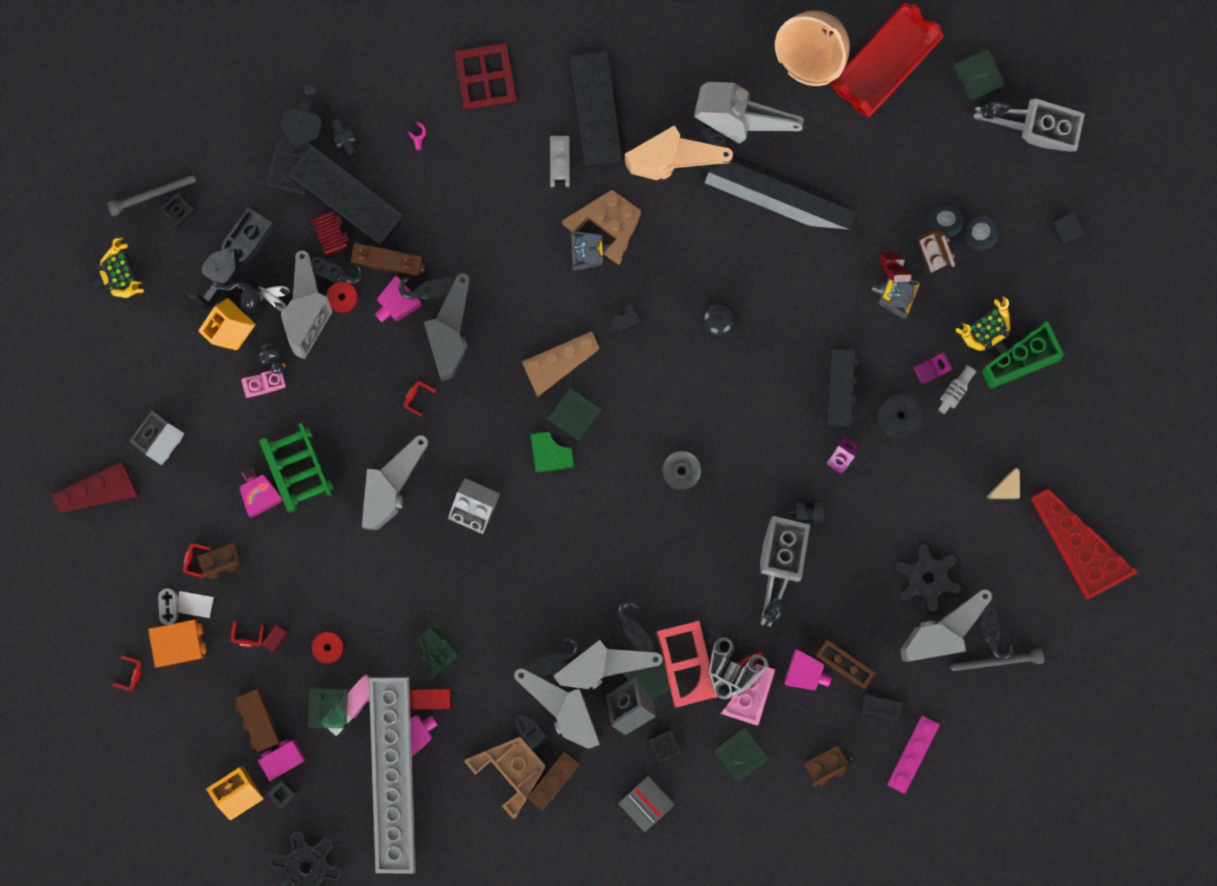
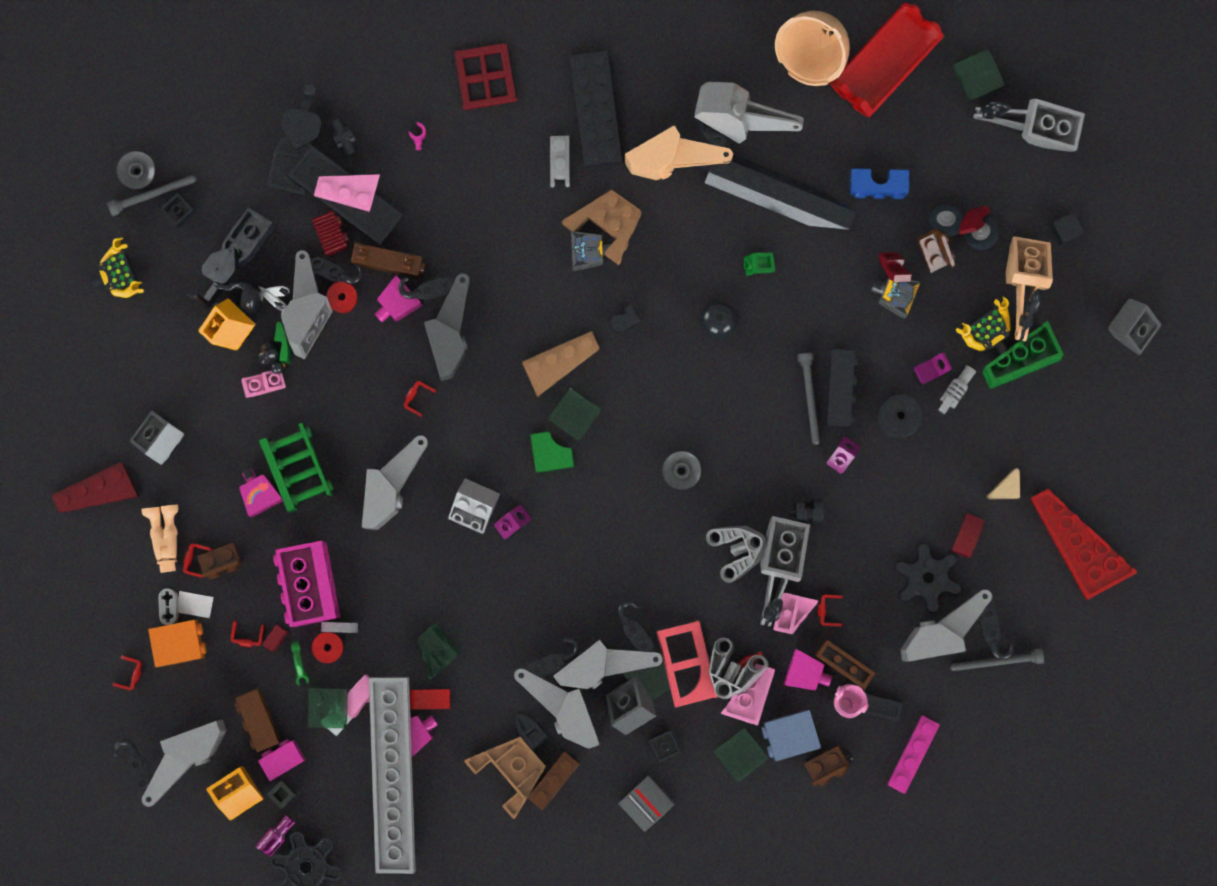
(128, 165): none -> dark grey dish
(165, 539): none -> light nougat piece
(180, 754): none -> light grey slope
(275, 836): none -> magenta arm
(281, 338): none -> green slope
(296, 649): none -> green arm
(320, 581): none -> dark pink brick
(339, 627): none -> light grey beam
(351, 190): none -> bright pink wing
(511, 523): none -> magenta bracket
(732, 533): none -> light grey connector
(759, 263): none -> green bracket
(790, 735): none -> sand blue brick
(793, 612): none -> bright pink wing
(806, 361): none -> dark grey piece
(822, 610): none -> red piece
(850, 700): none -> bright pink cap
(863, 185): none -> blue arch
(968, 535): none -> dark red slope
(973, 219): none -> dark red slope
(1031, 267): none -> light nougat slope
(1134, 325): none -> dark grey slope

